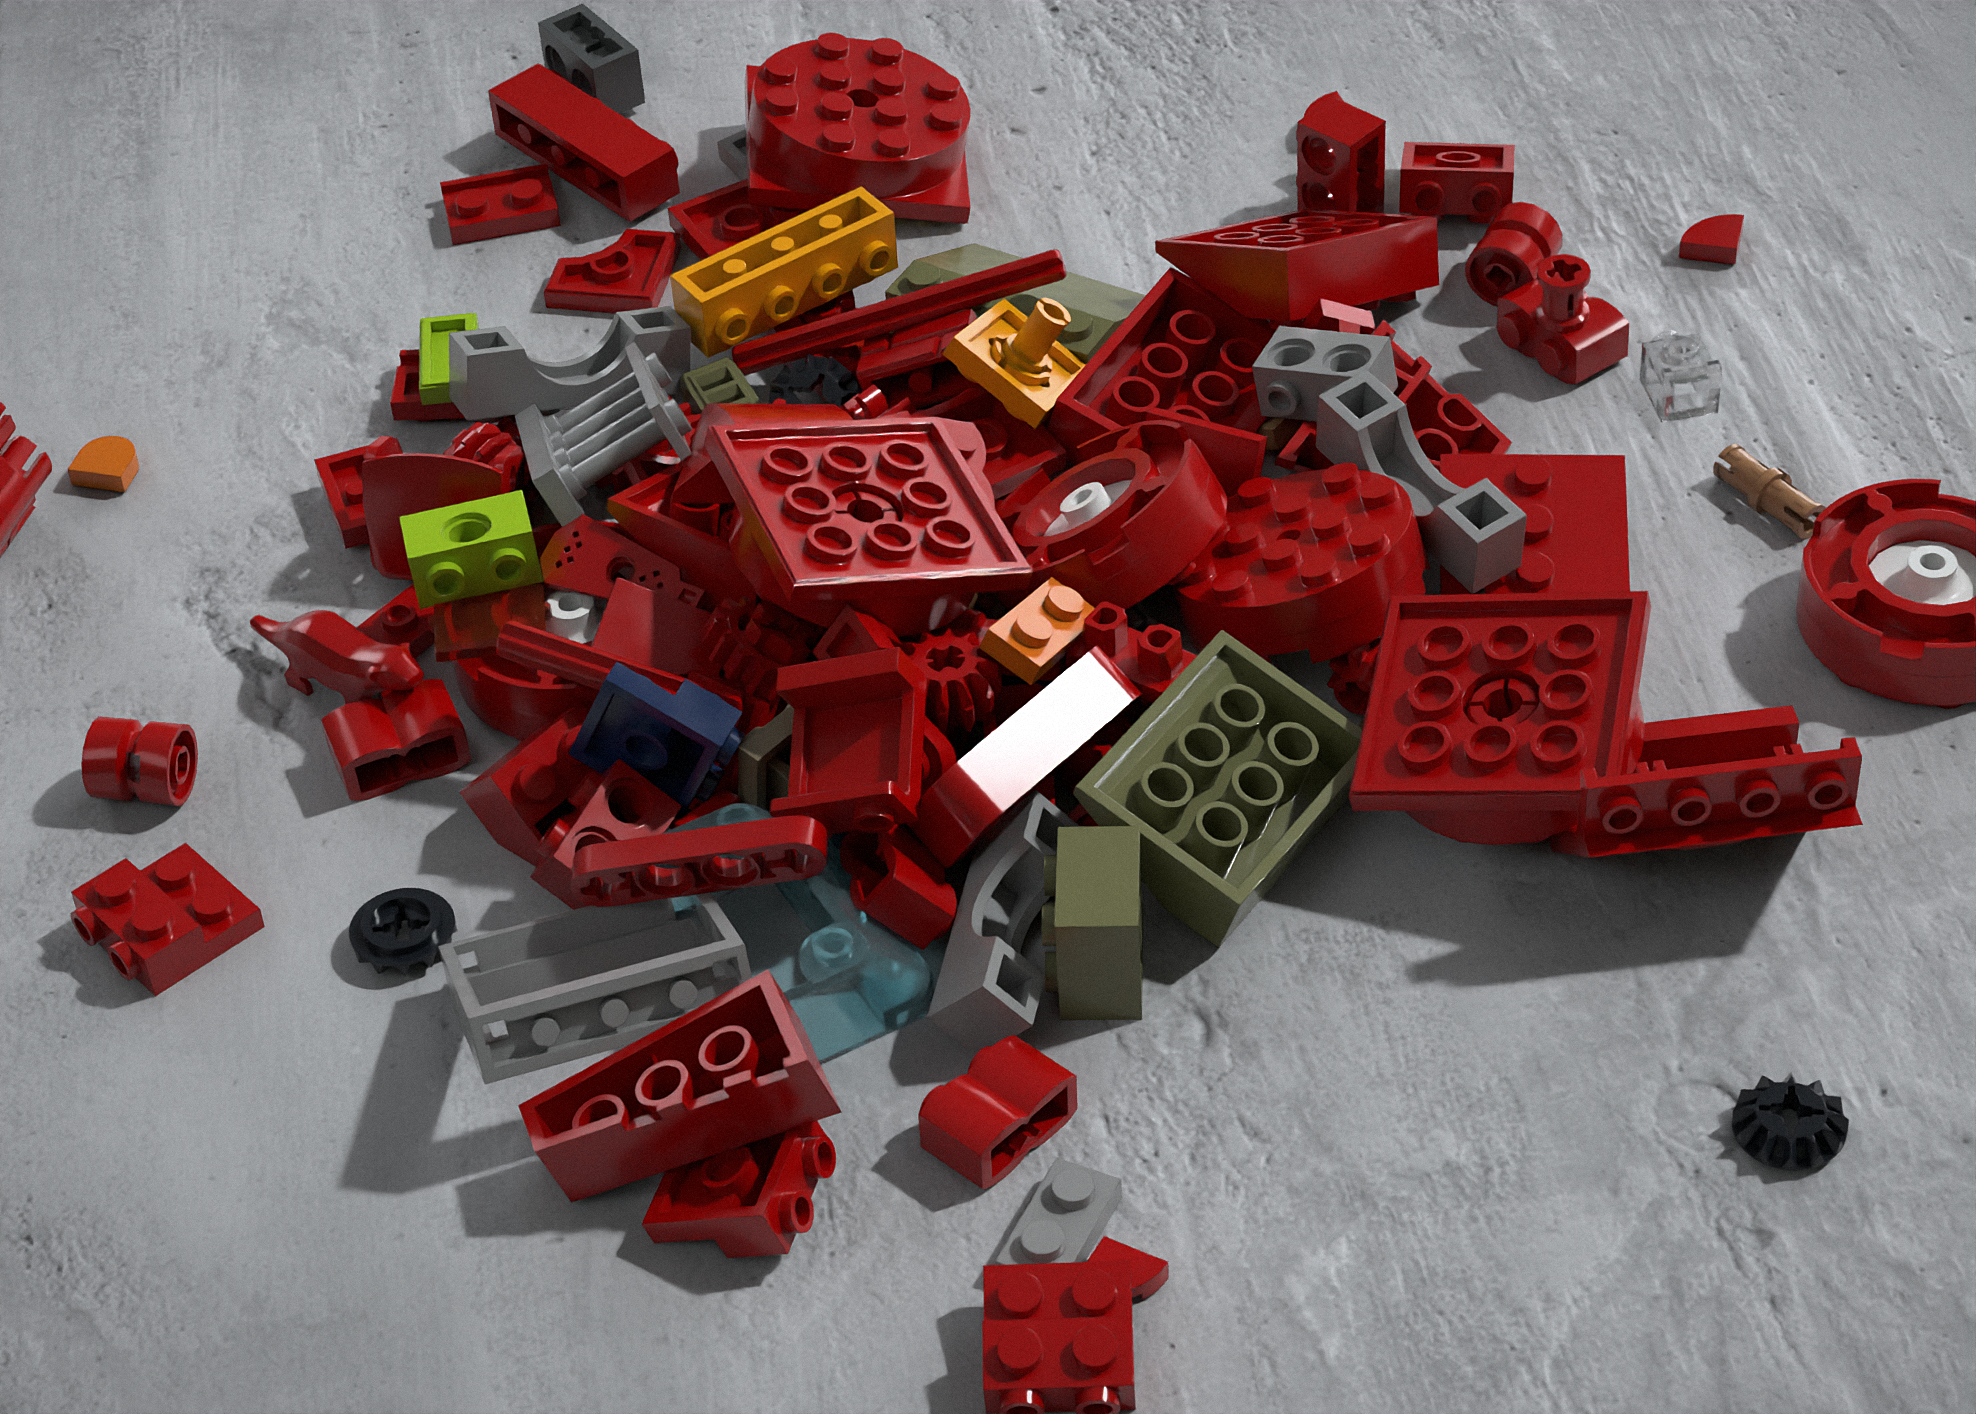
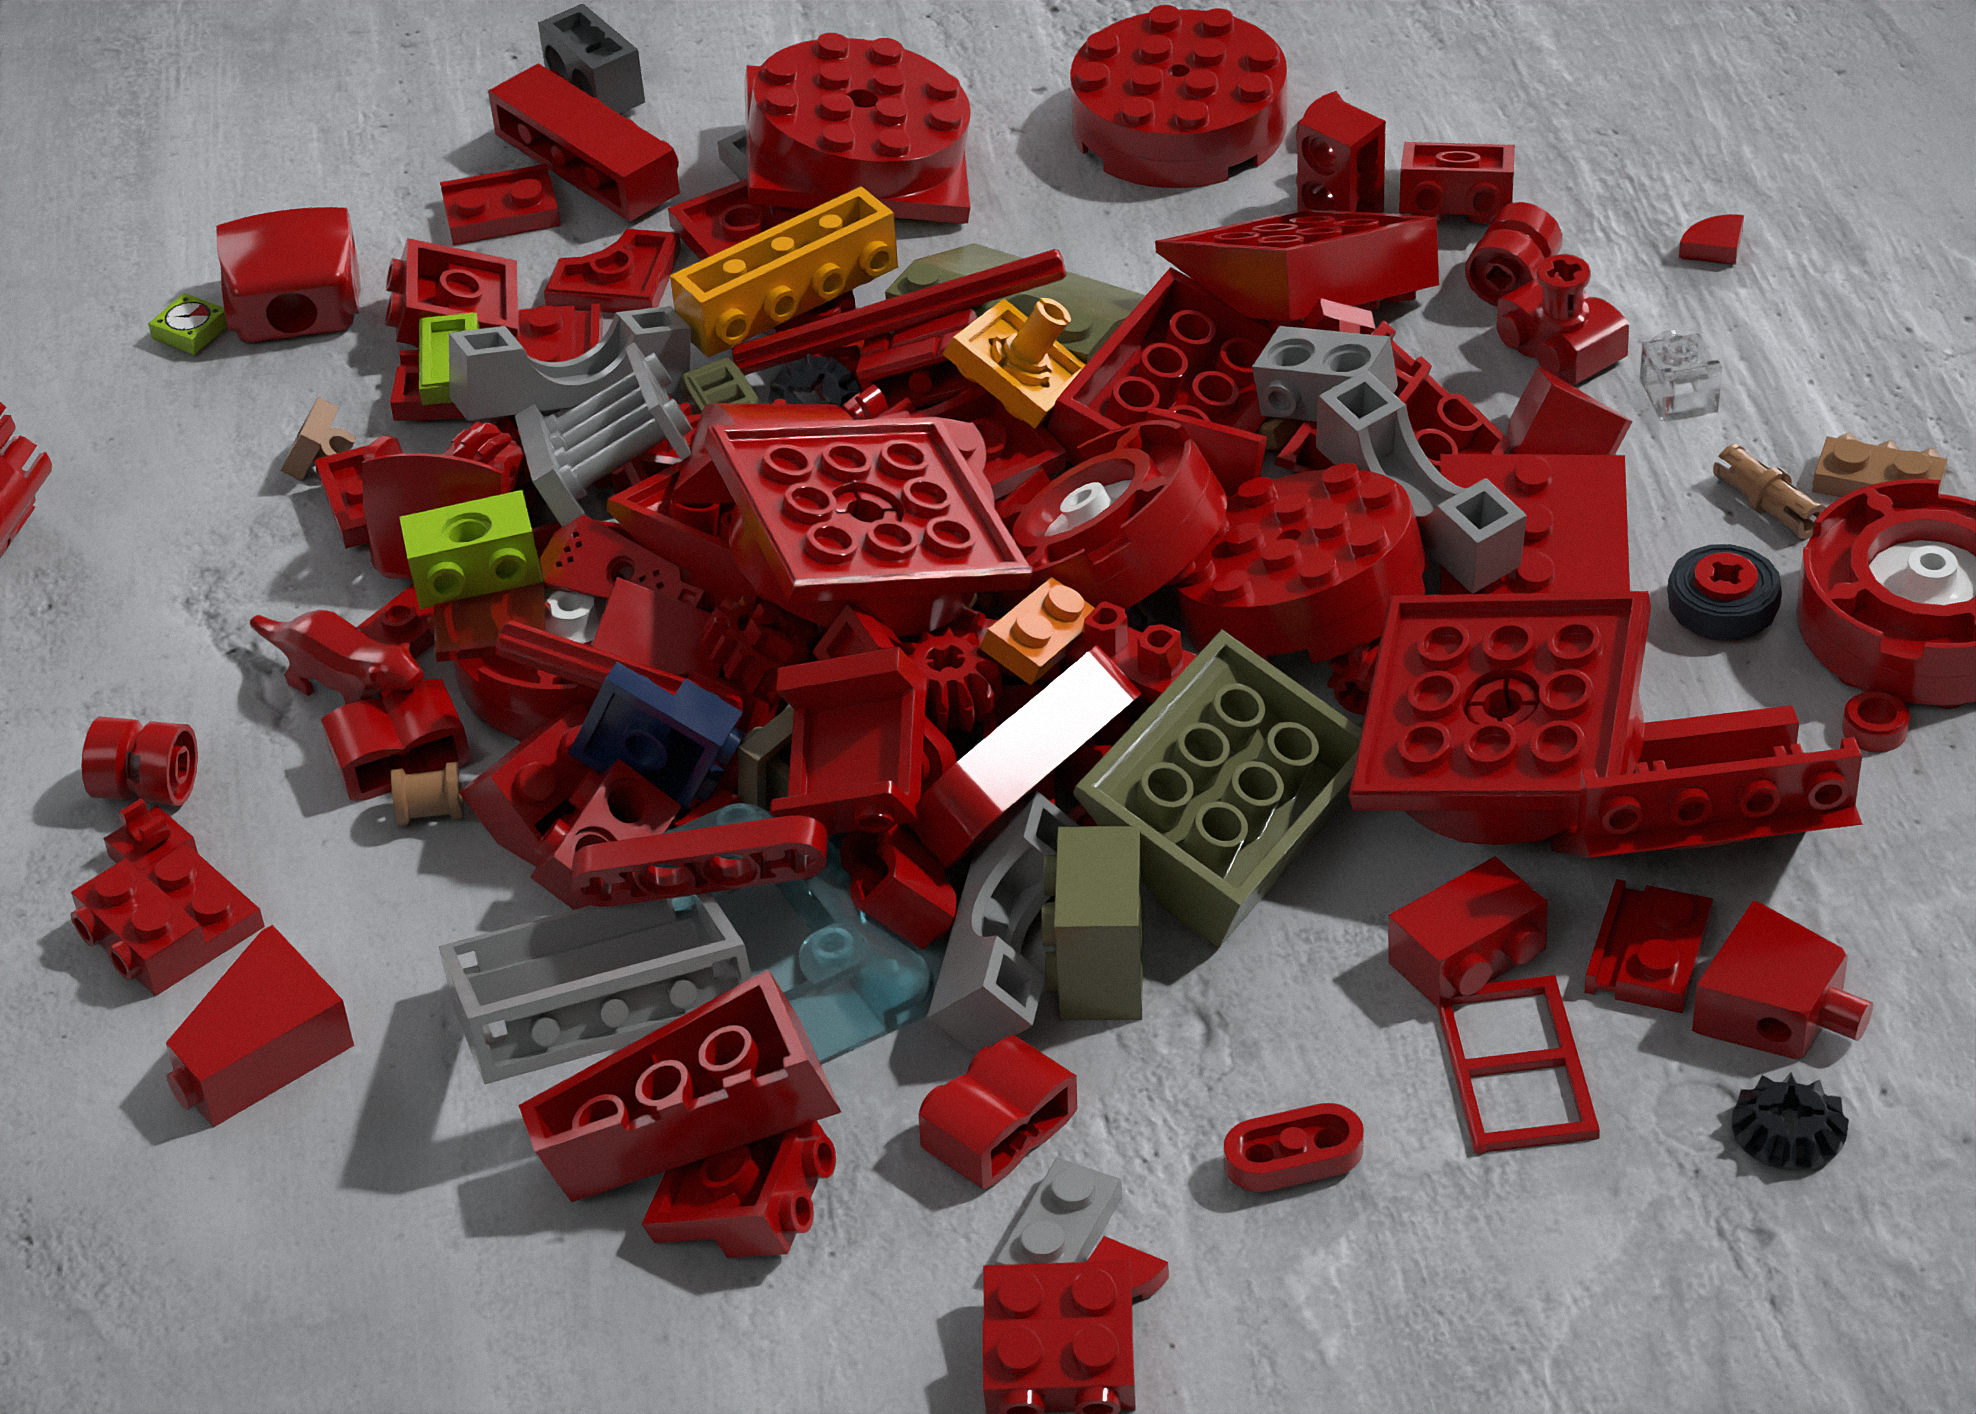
(105, 464): orange tile -> none
(145, 835): none -> red tile
(188, 324): none -> lime tile
(256, 1031): none -> red slope
(289, 273): none -> red piece
(316, 440): none -> medium nougat tile
(378, 924): black gear -> none
(427, 794): none -> medium nougat bush
(449, 281): none -> red plate
(558, 332): none -> red plate
(1179, 96): none -> red piece
(1286, 1147): none -> red plate
(1467, 932): none -> red brick
(1563, 421): none -> red slope
(1564, 1056): none -> red window
(1649, 946): none -> red plate
(1724, 591): none -> black wheel
(1777, 988): none -> red torso
(1851, 465): none -> medium nougat plate
(1876, 721): none -> red tile

